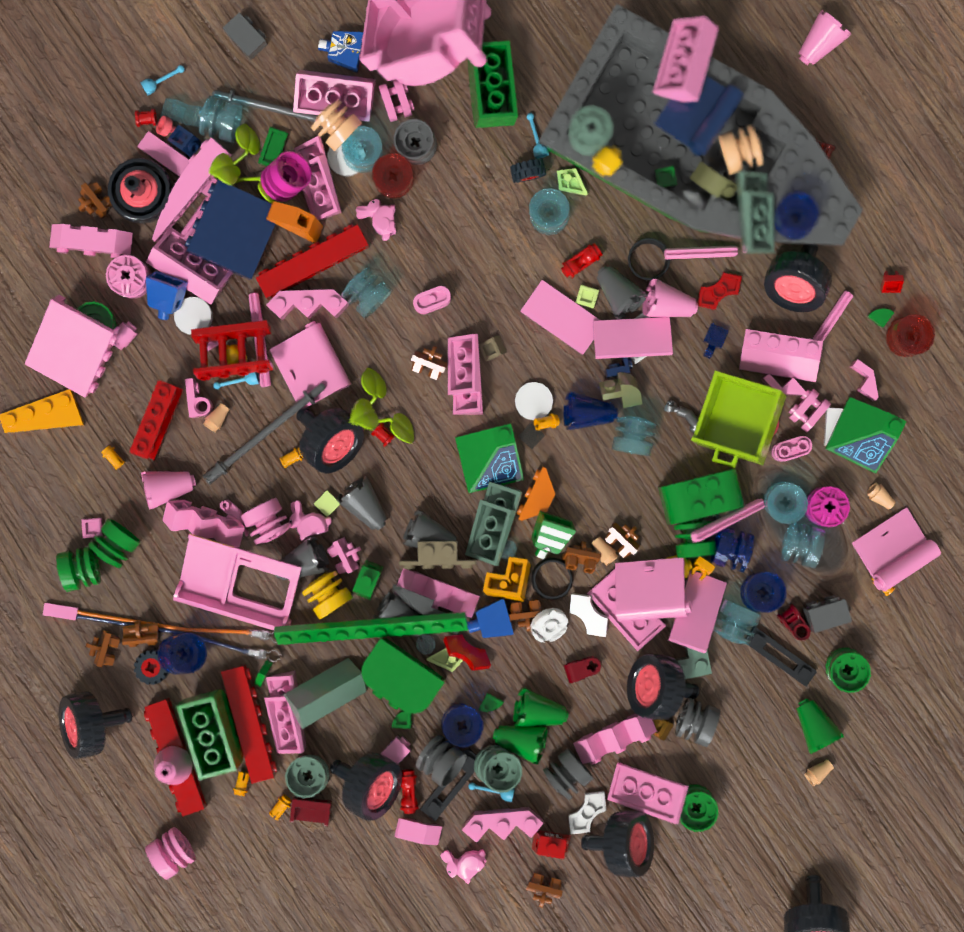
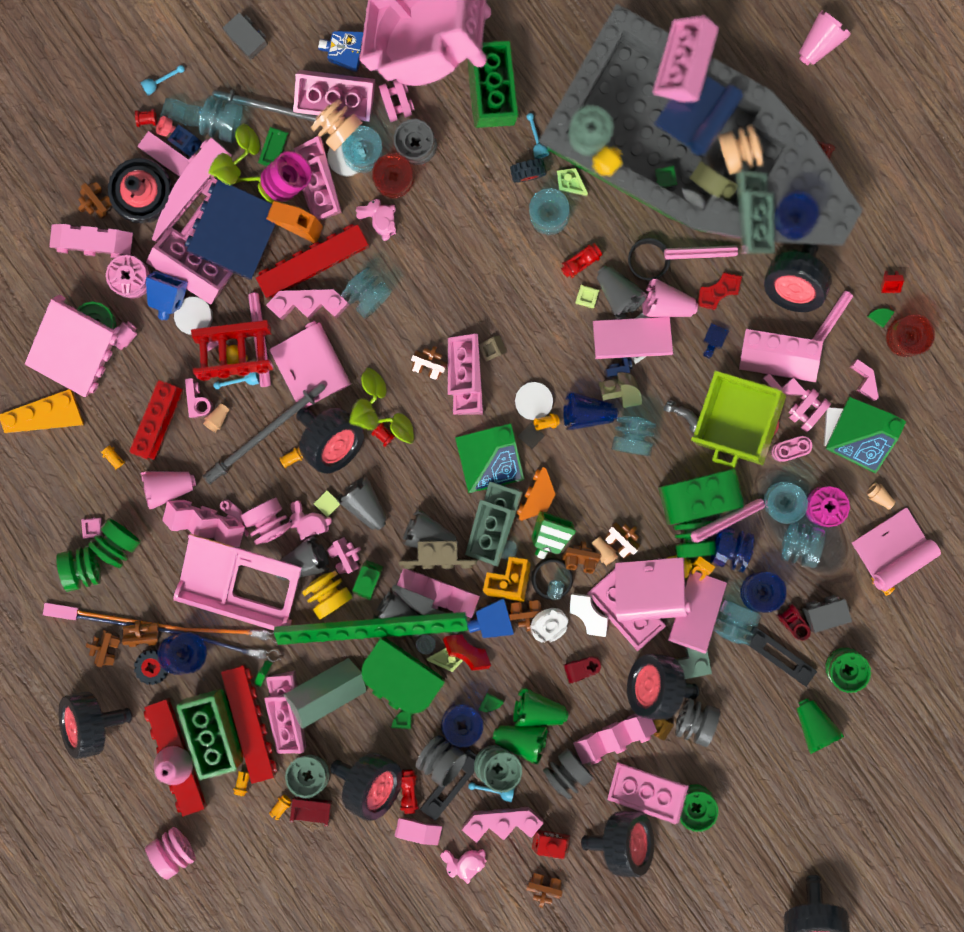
(397, 749): bright pink brick -> none
(432, 300): bright pink brick -> none
(555, 590): none -> clear light blue piece
(560, 317): bright pink tile -> none
(582, 818): white tile -> none
(817, 773): light nougat cone -> none

